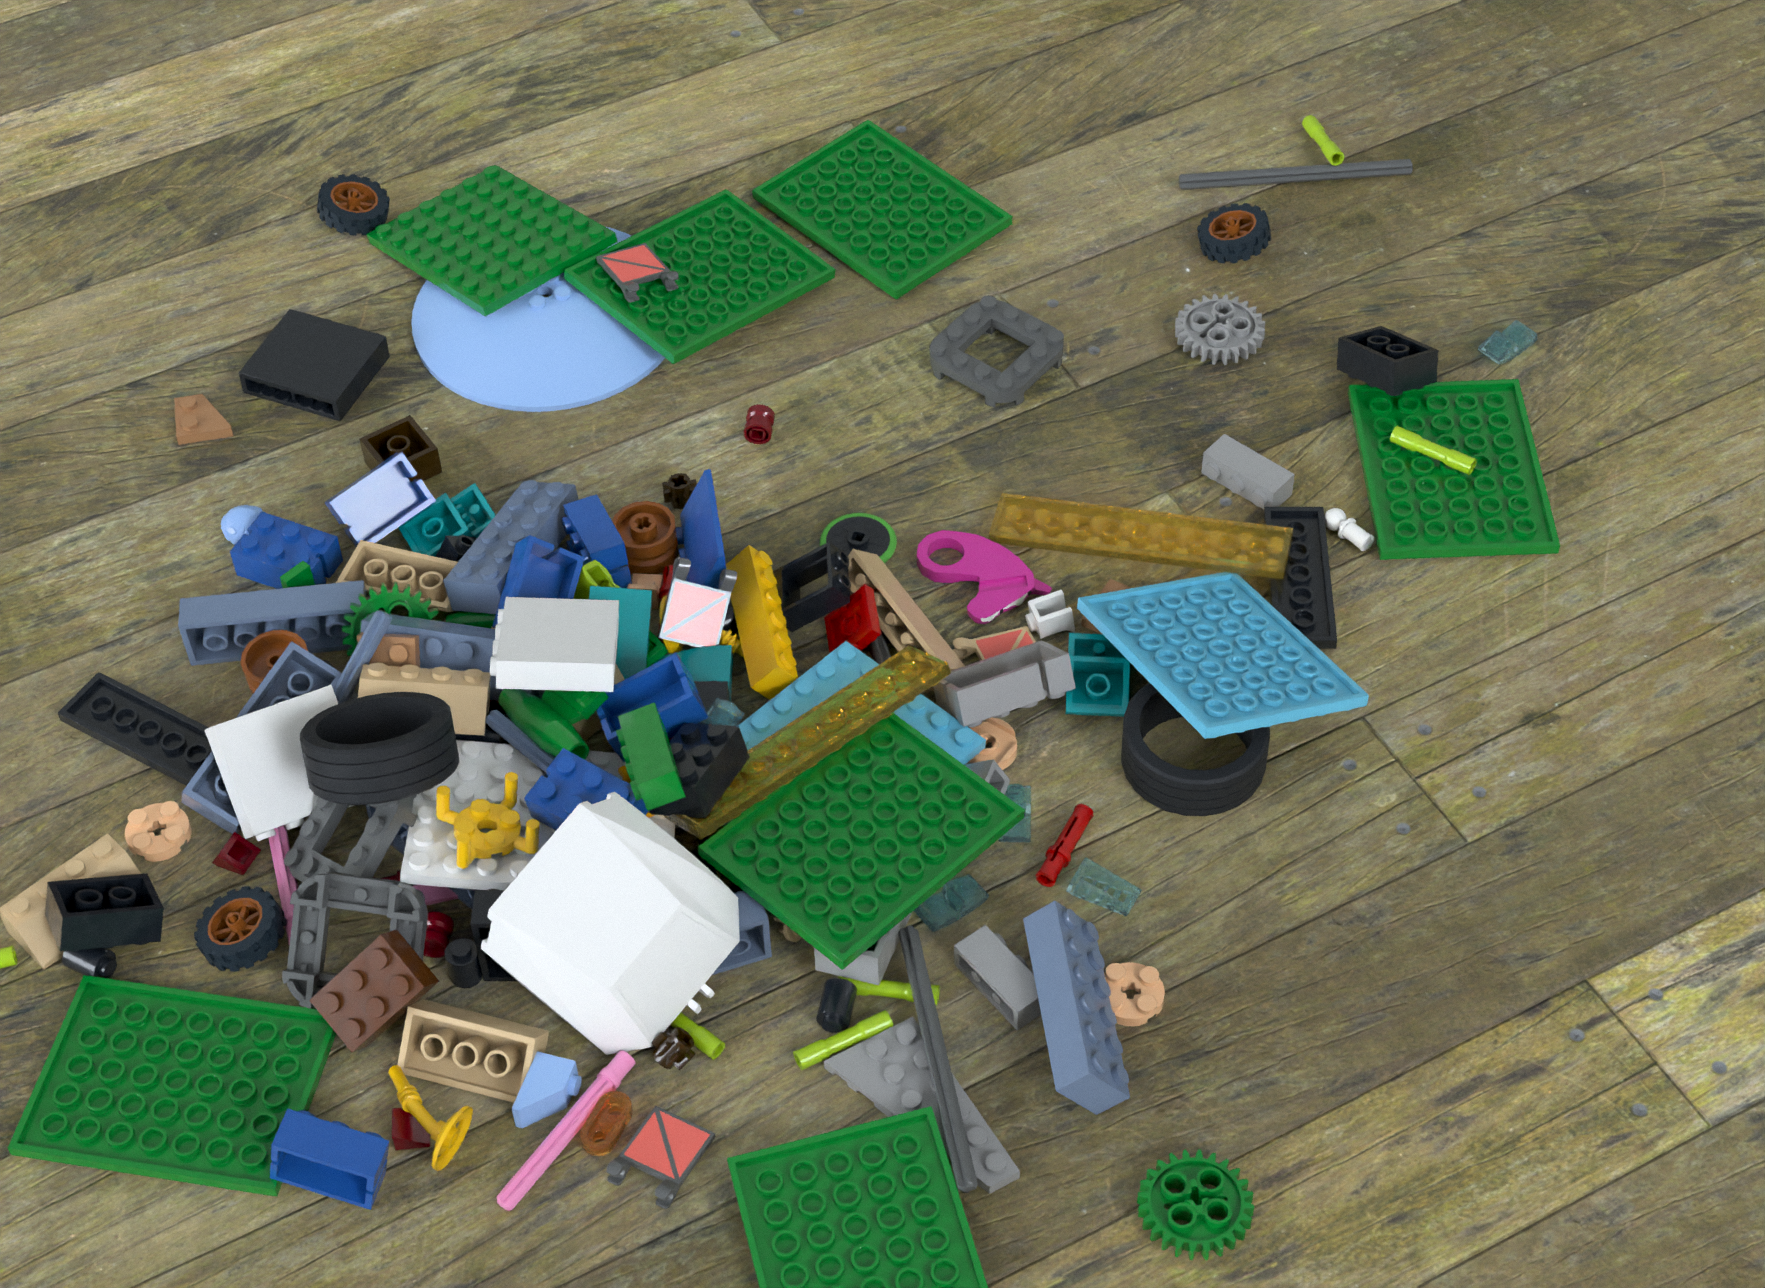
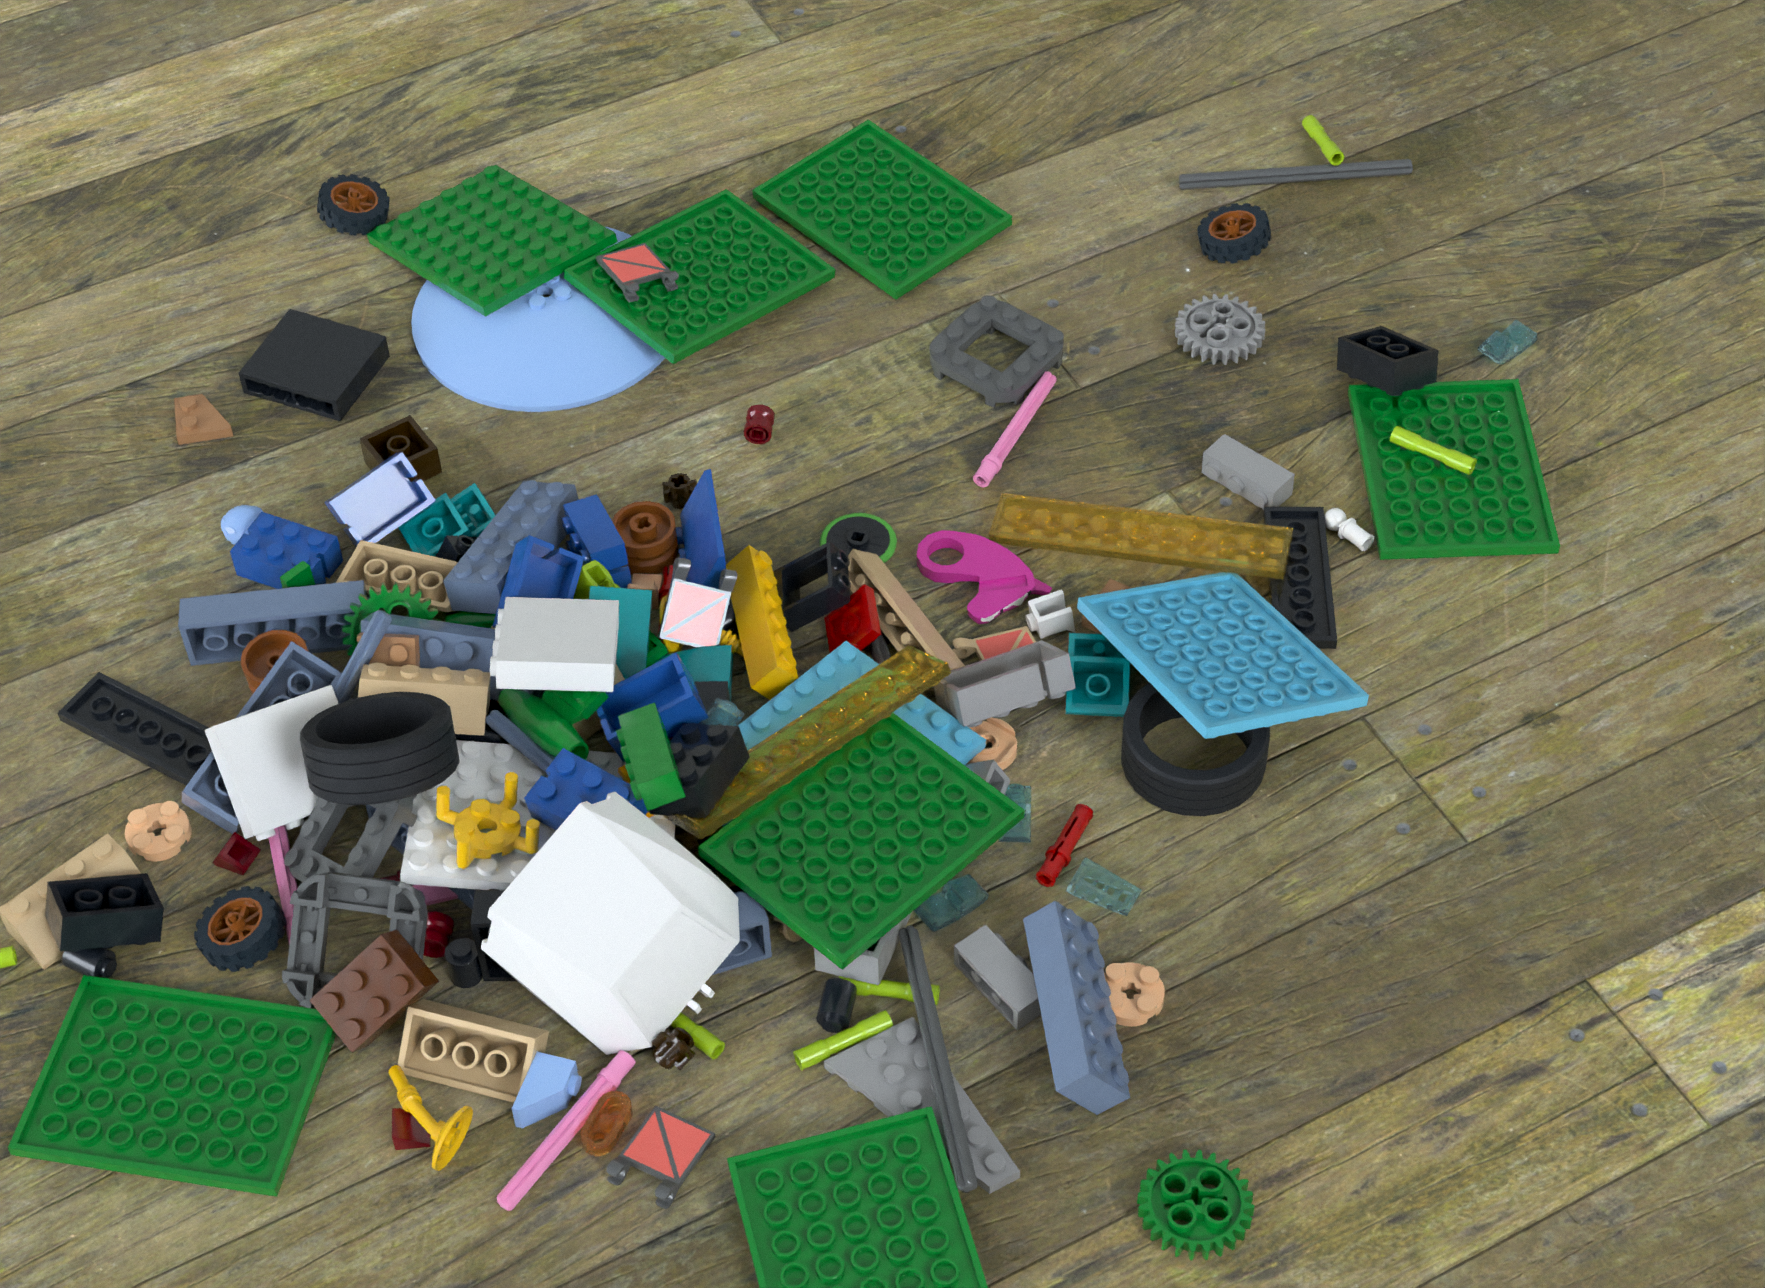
(329, 1158): blue piece -> none
(993, 462): none -> bright pink axle

